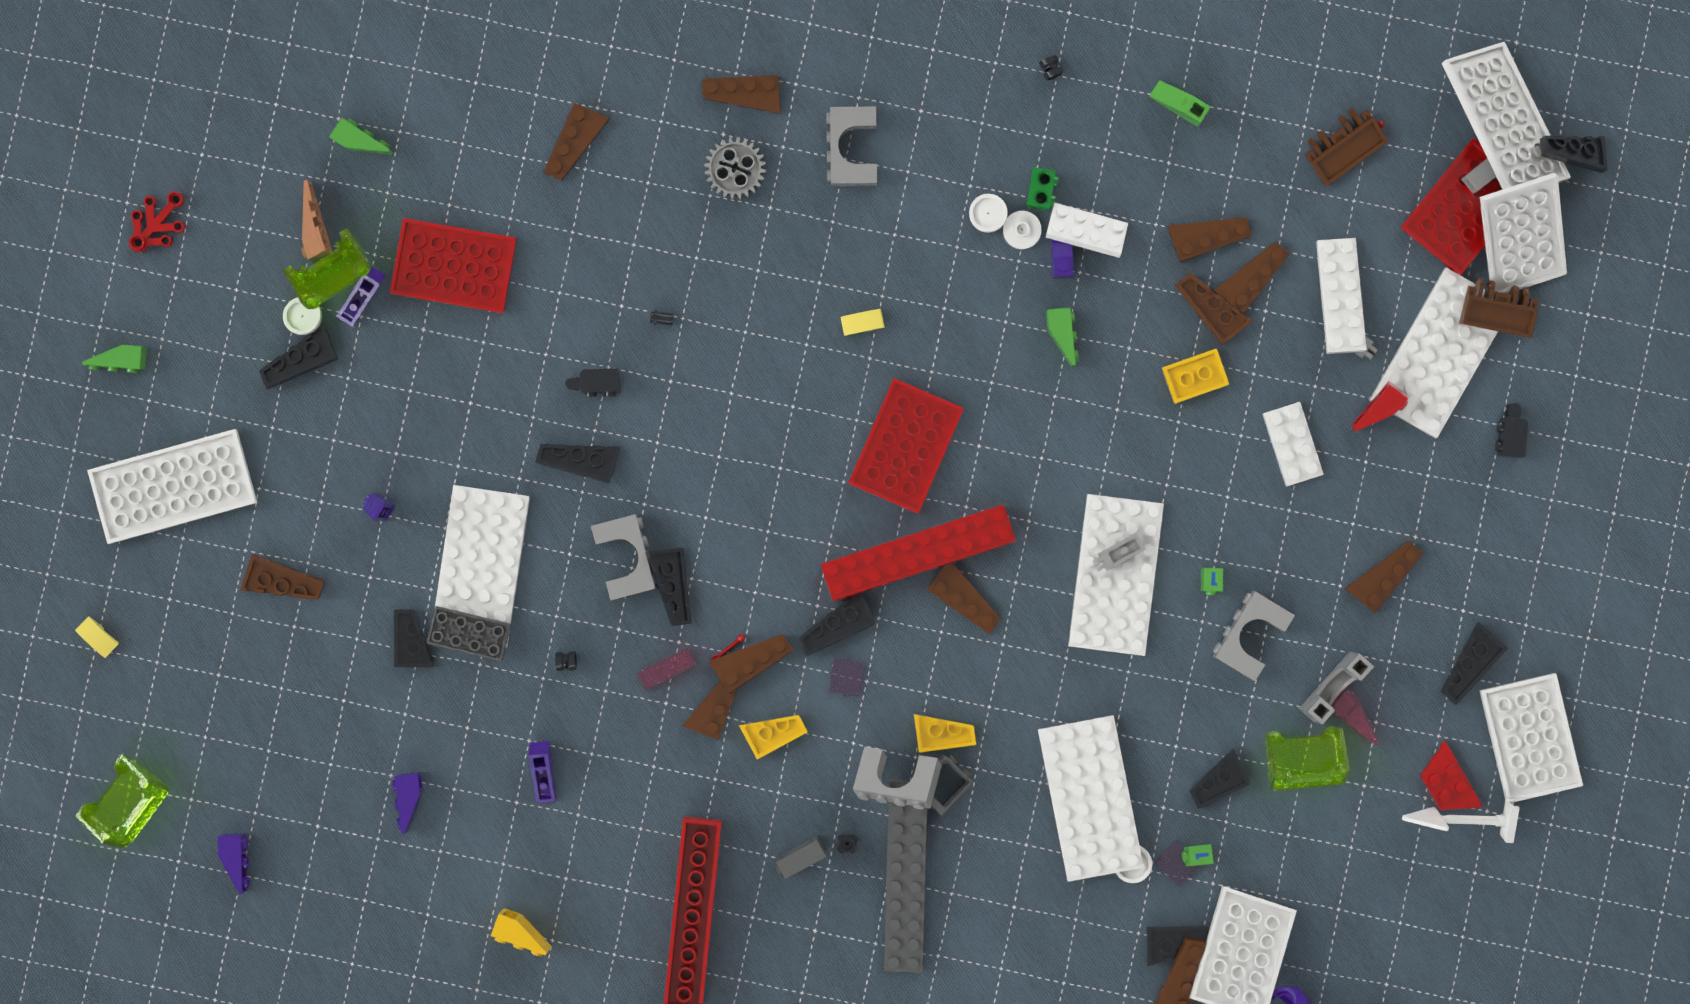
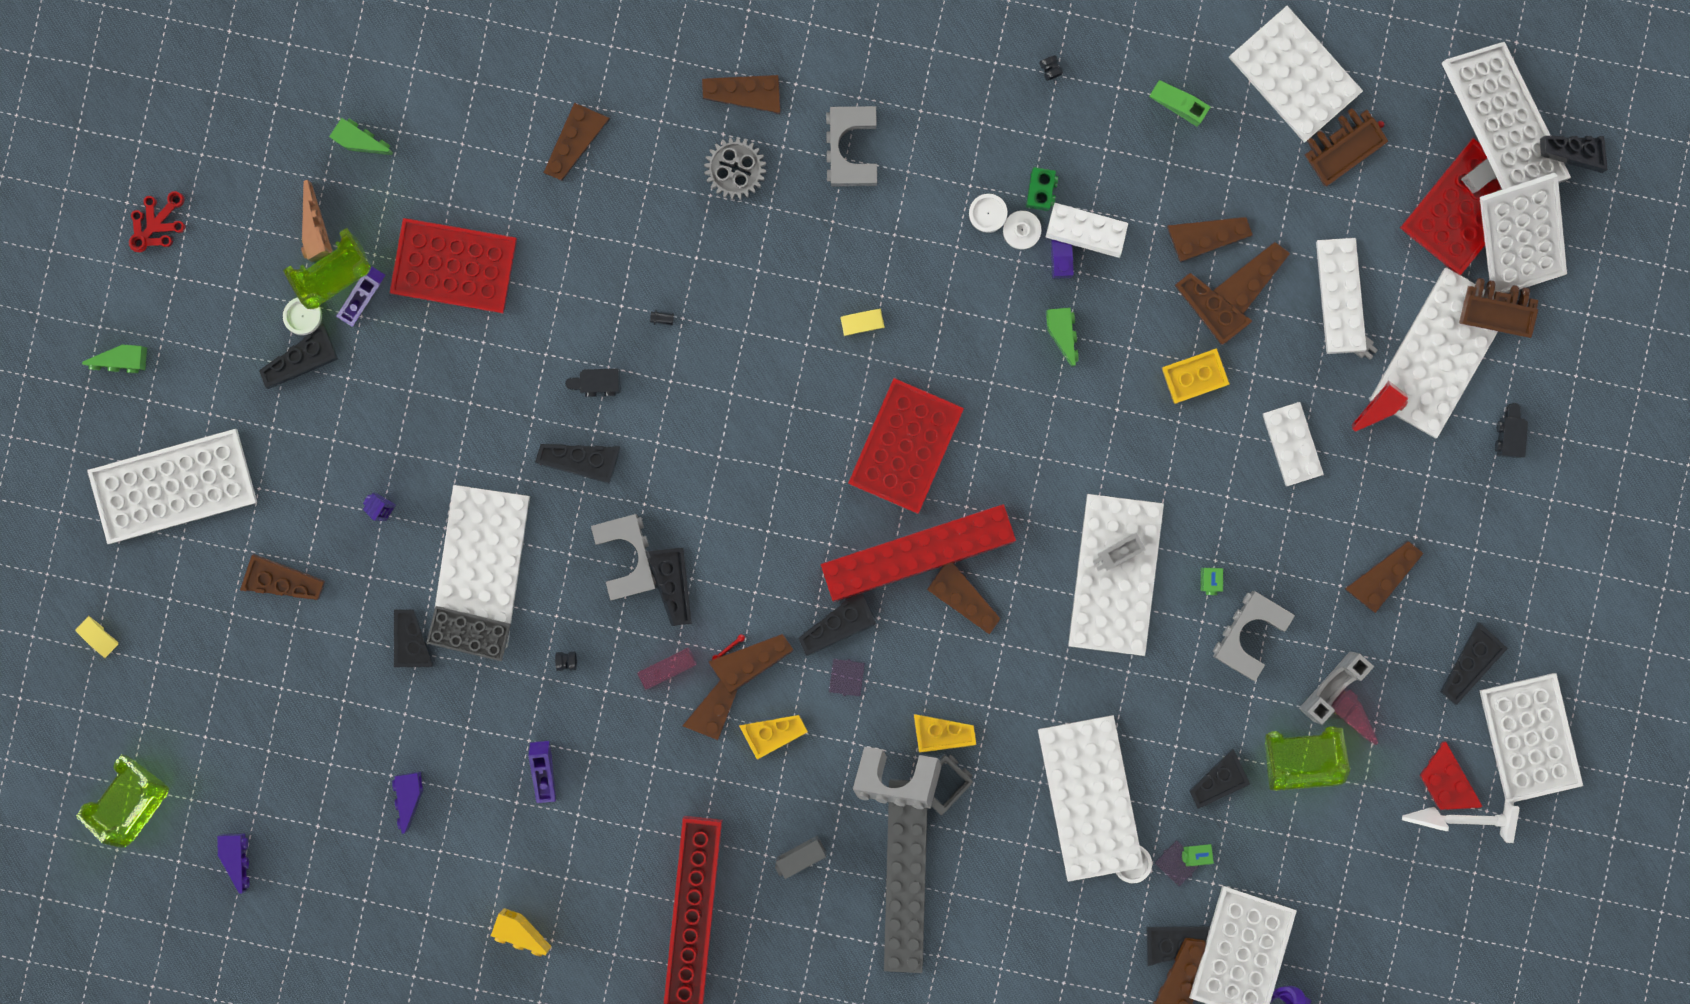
(847, 848): black plate -> none
(1295, 74): none -> white plate

